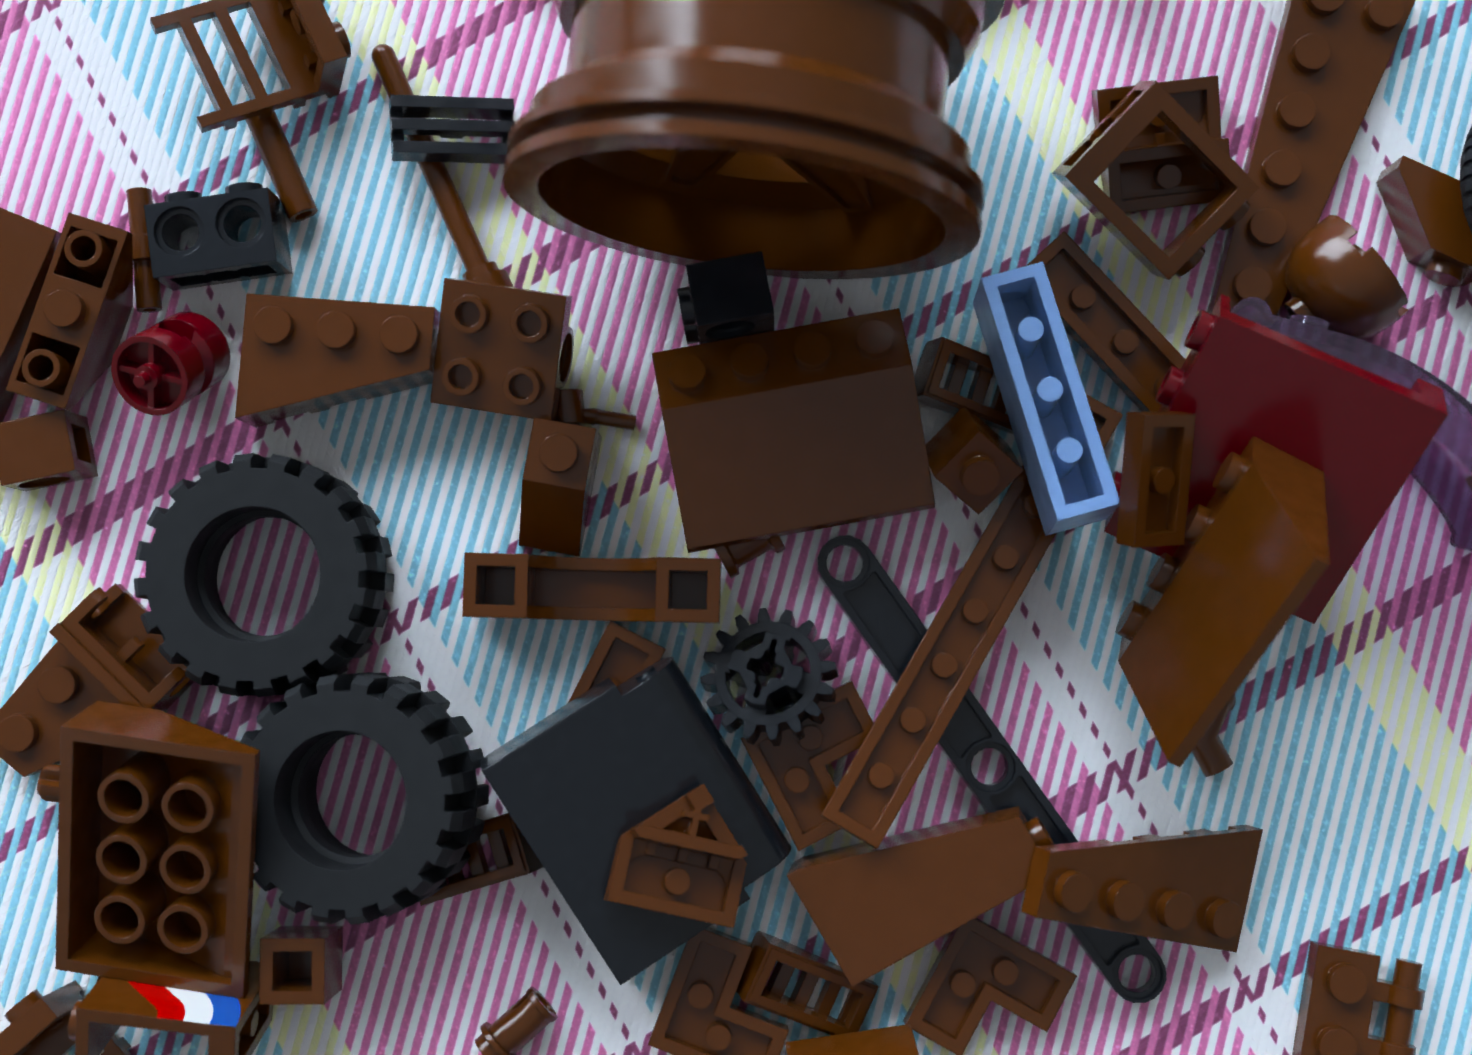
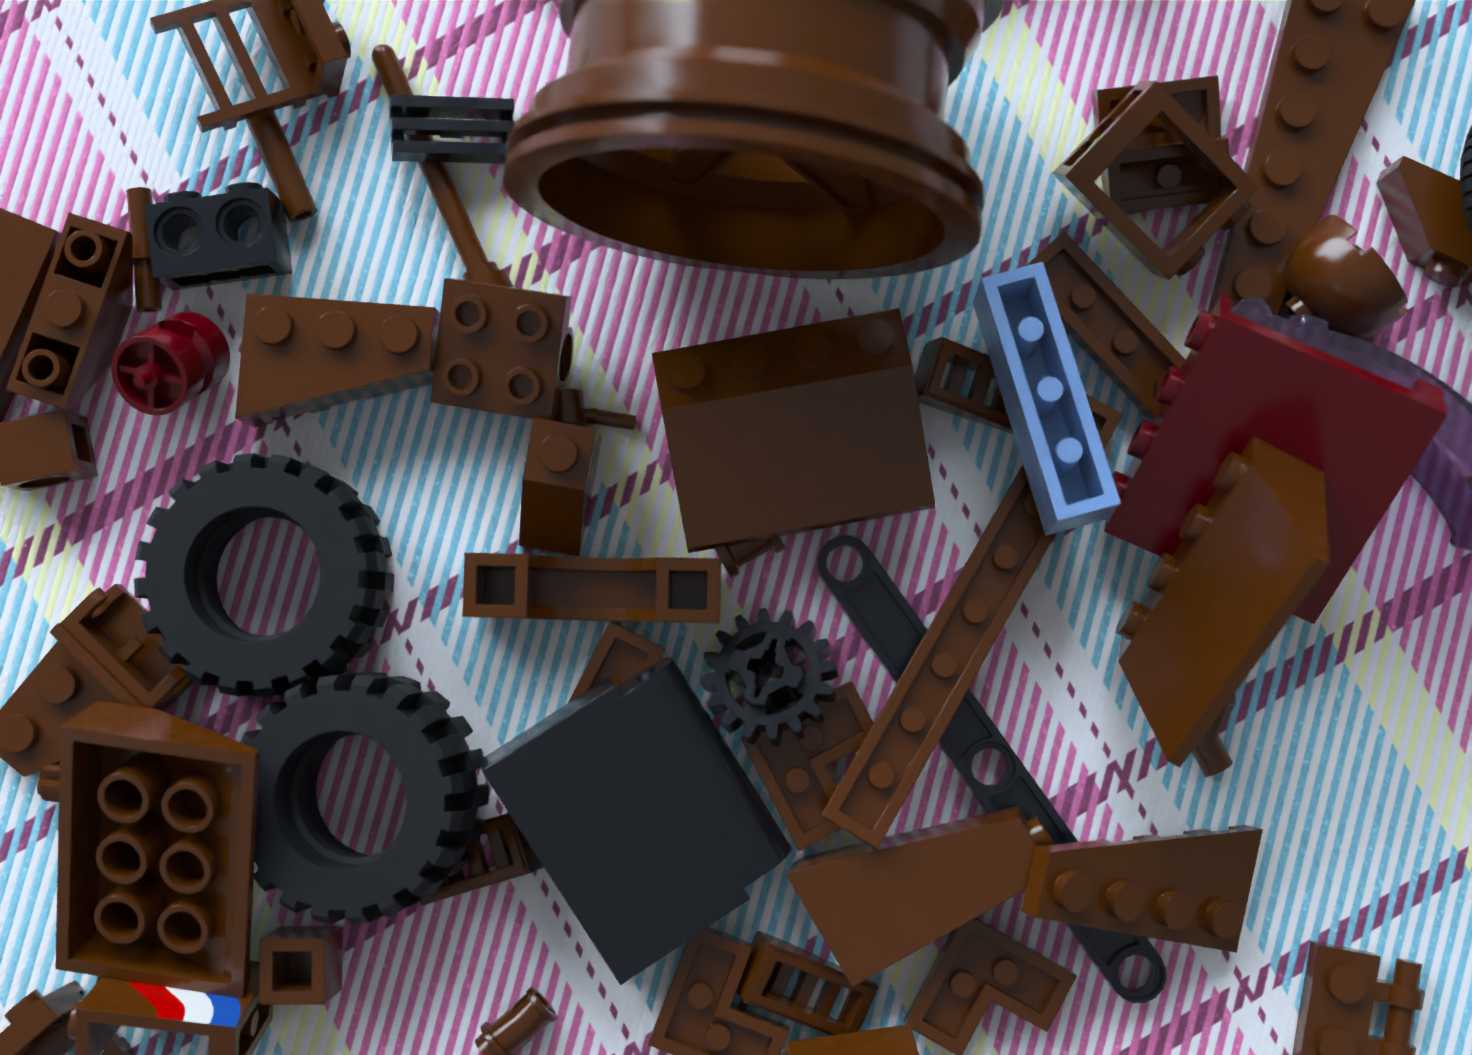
(680, 863): reddish brown slope -> none
(726, 299): black brick -> none
(972, 460): reddish brown brick -> none
(1155, 478): reddish brown plate -> none

